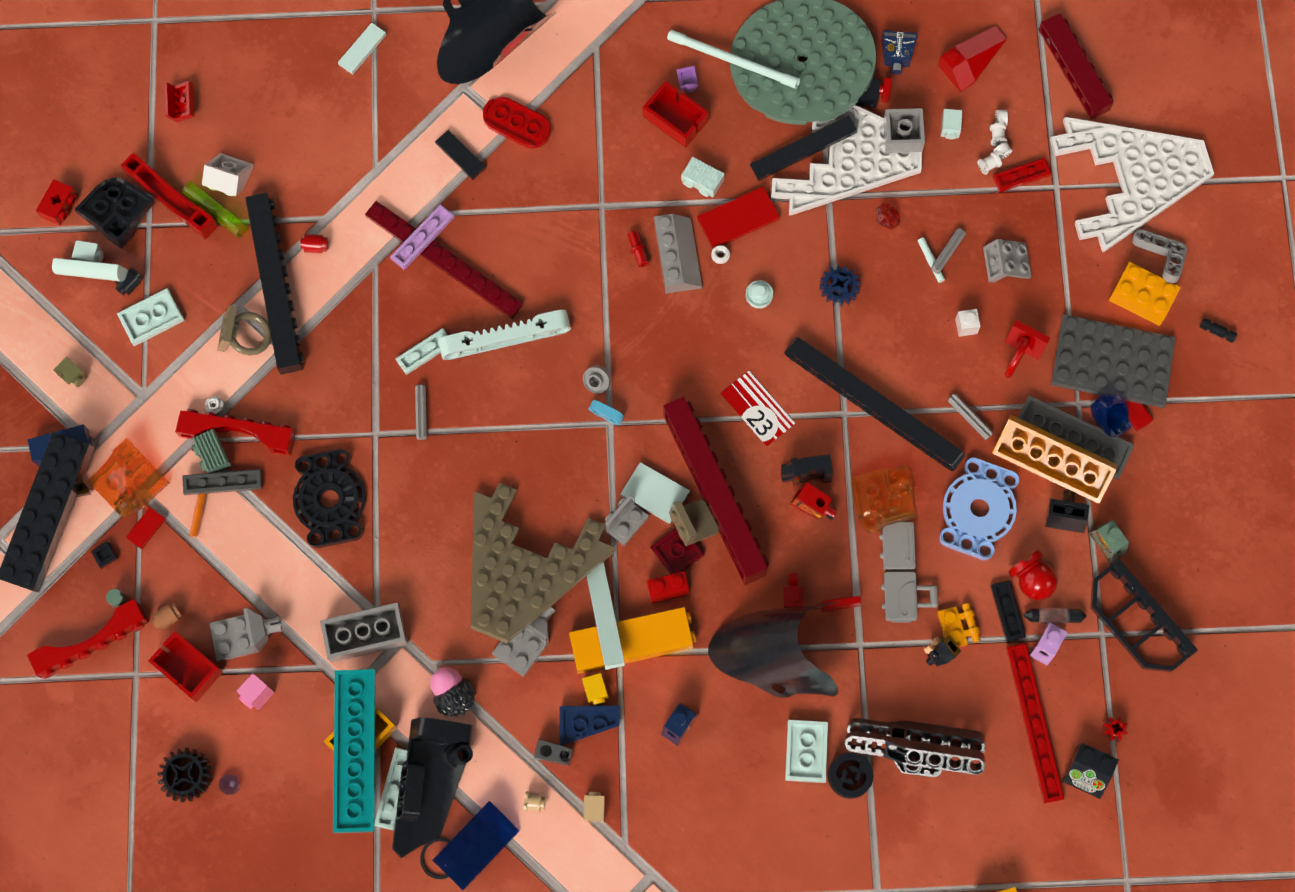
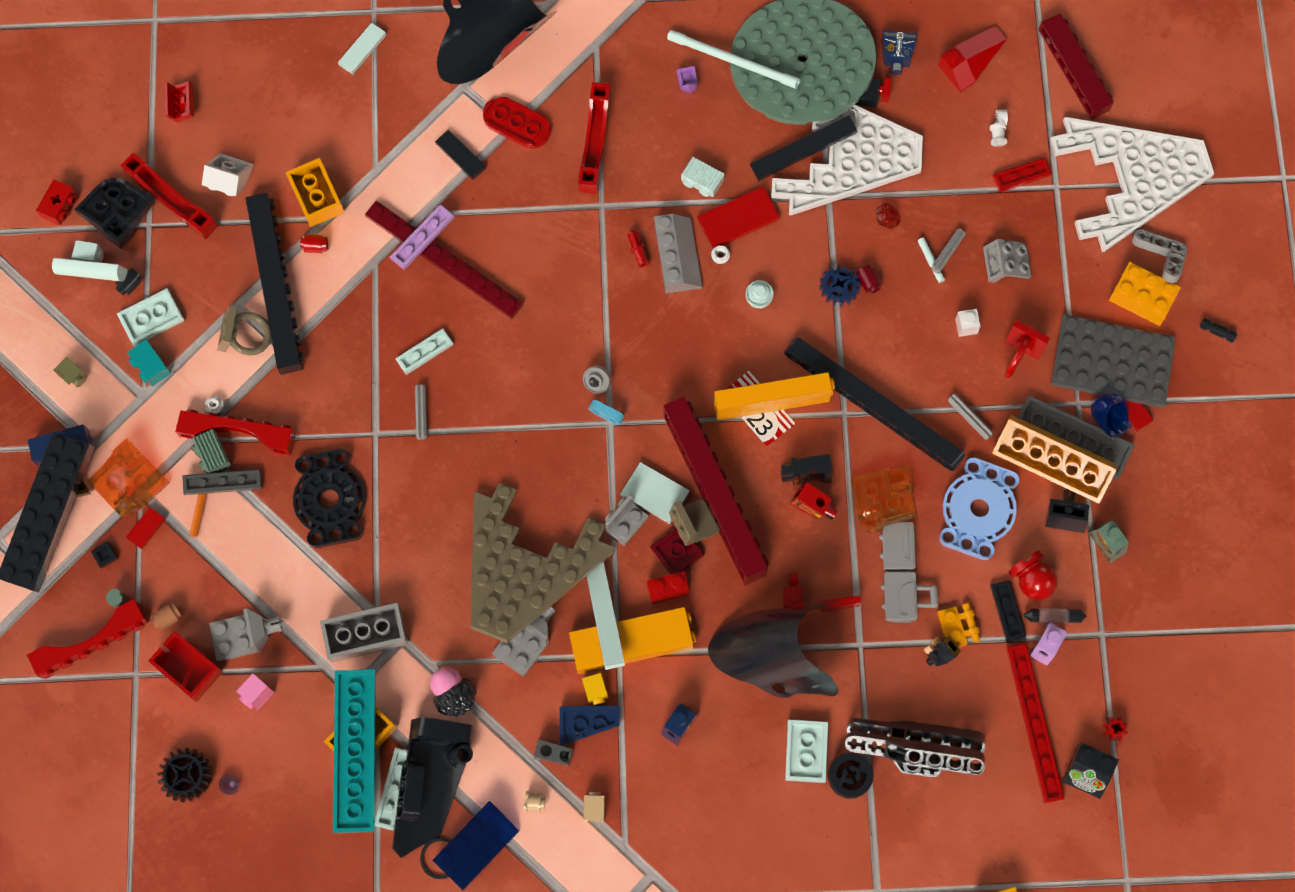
(148, 362): none -> teal brick
(214, 209): clear neon green brick -> none
(315, 192): none -> light orange brick
(455, 345): light aqua gear -> none
(595, 138): none -> red arch
(674, 118): red piece -> none
(773, 396): none -> light orange brick
(869, 279): none -> dark red brick
(904, 130): light grey brick -> none
(951, 123): light aqua brick -> none
(995, 158): white connector -> none
(1157, 616): black plate -> none

